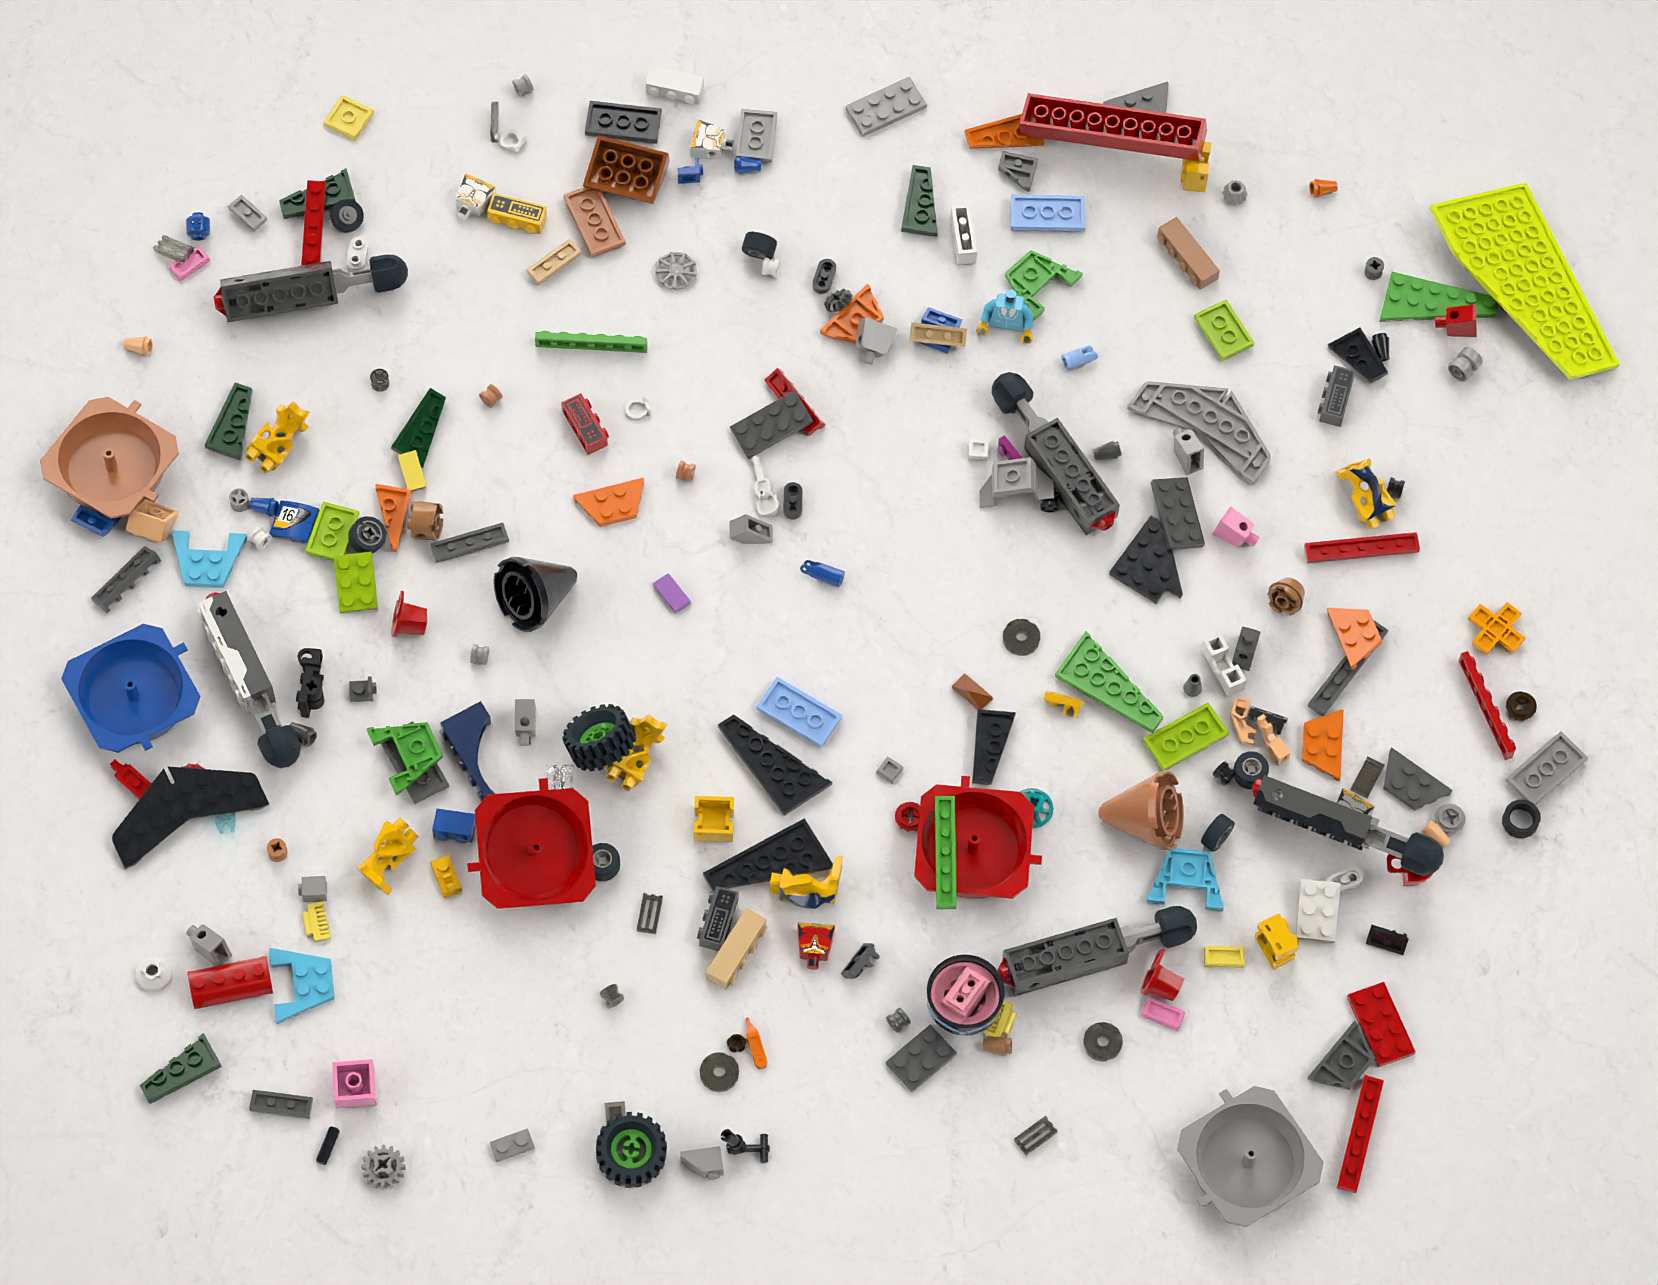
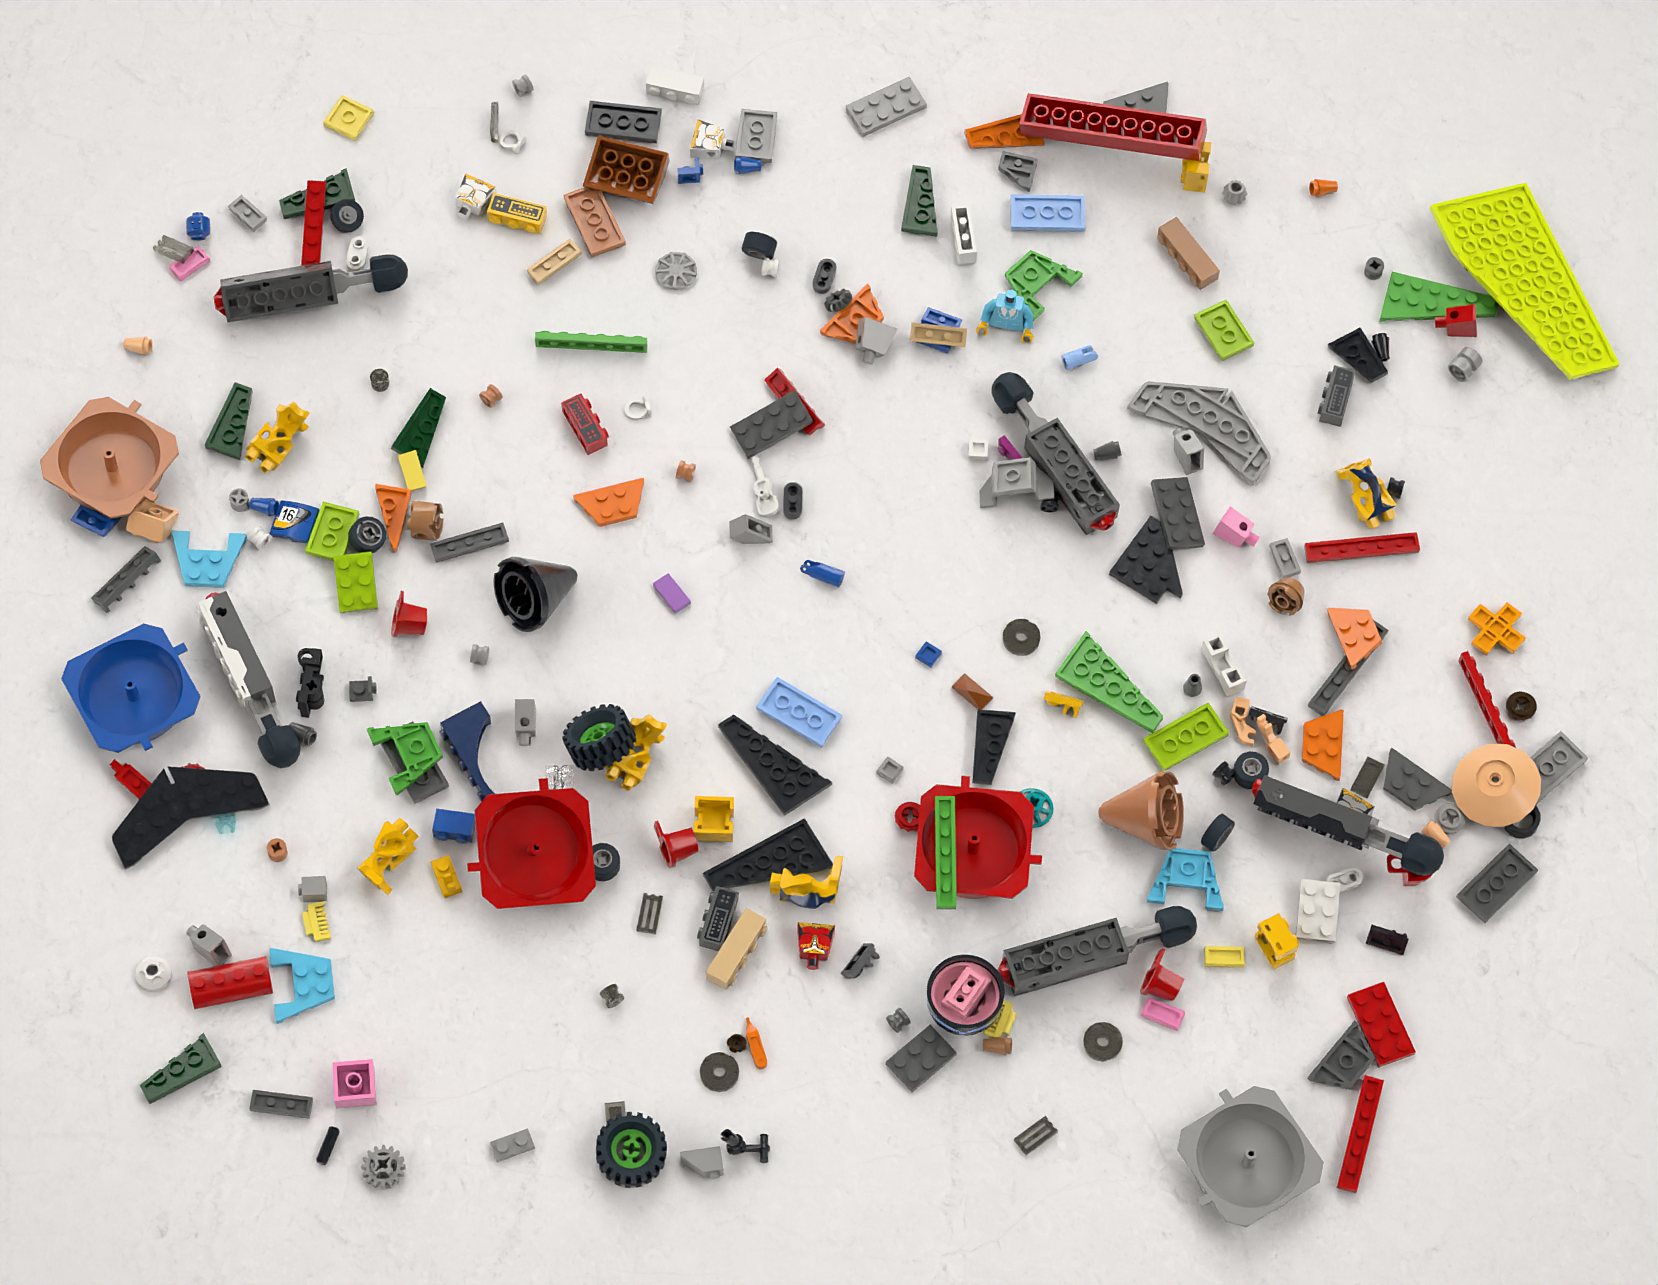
(676, 845): none -> red container
(928, 654): none -> blue tile
(1246, 645): dark grey torso -> none
(1285, 558): none -> light grey plate
(1497, 883): none -> dark grey plate
(1498, 802): none -> light nougat dish

